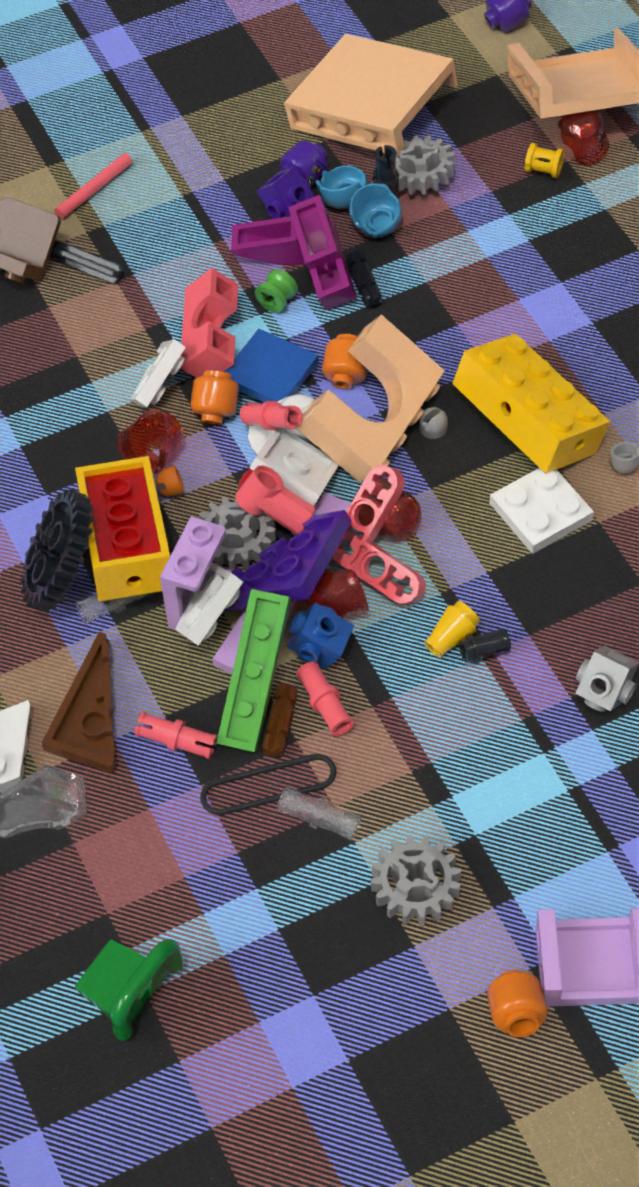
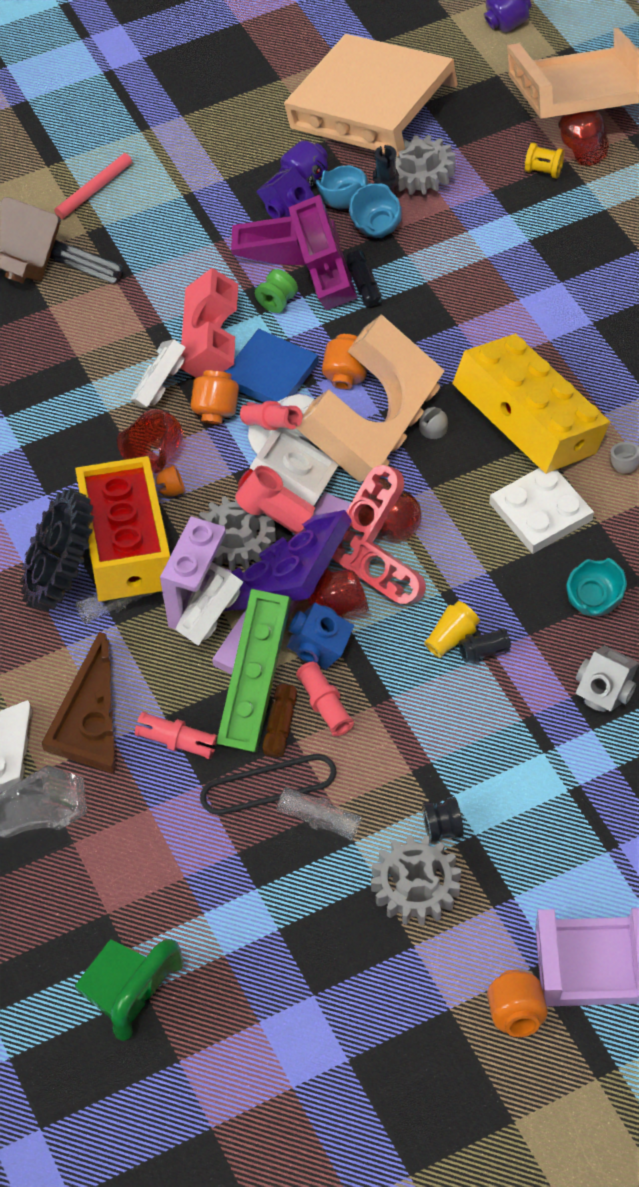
(442, 819): none -> black wheel
(596, 587): none -> teal hair

